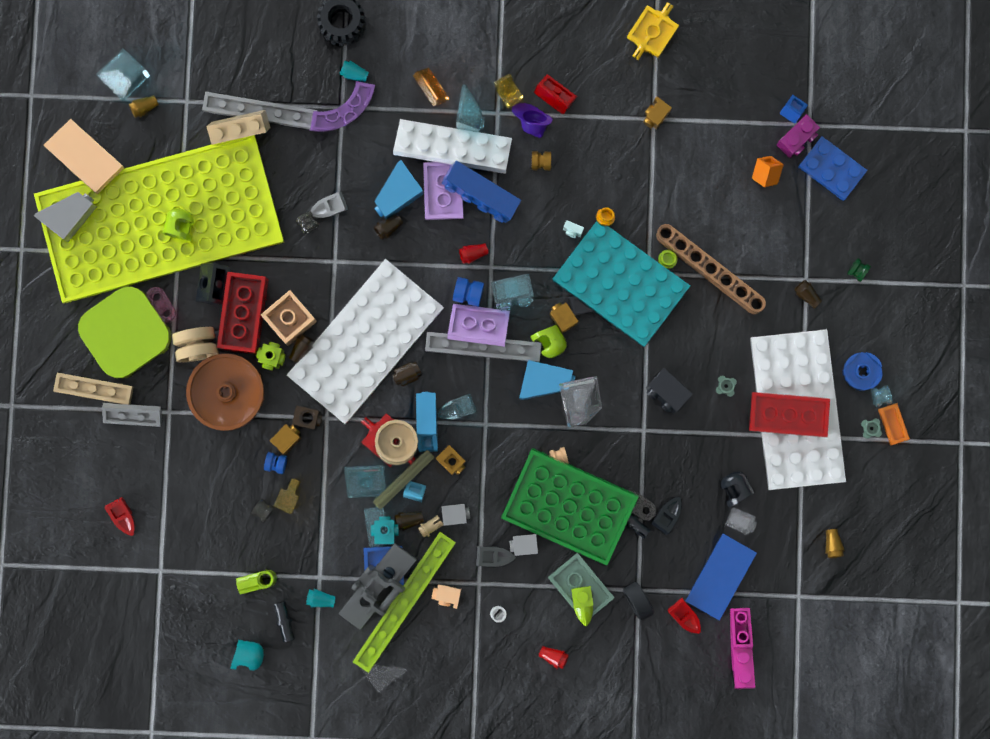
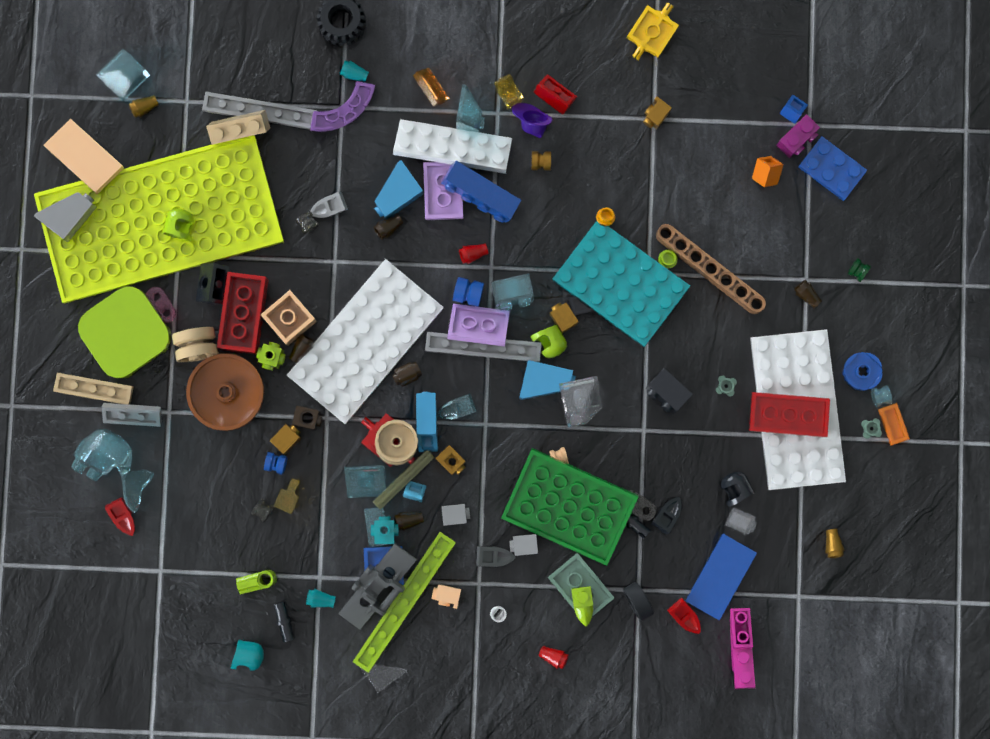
(105, 451): none -> clear light blue hips
(430, 526): tan pin -> none
(573, 229): light aqua plate -> none

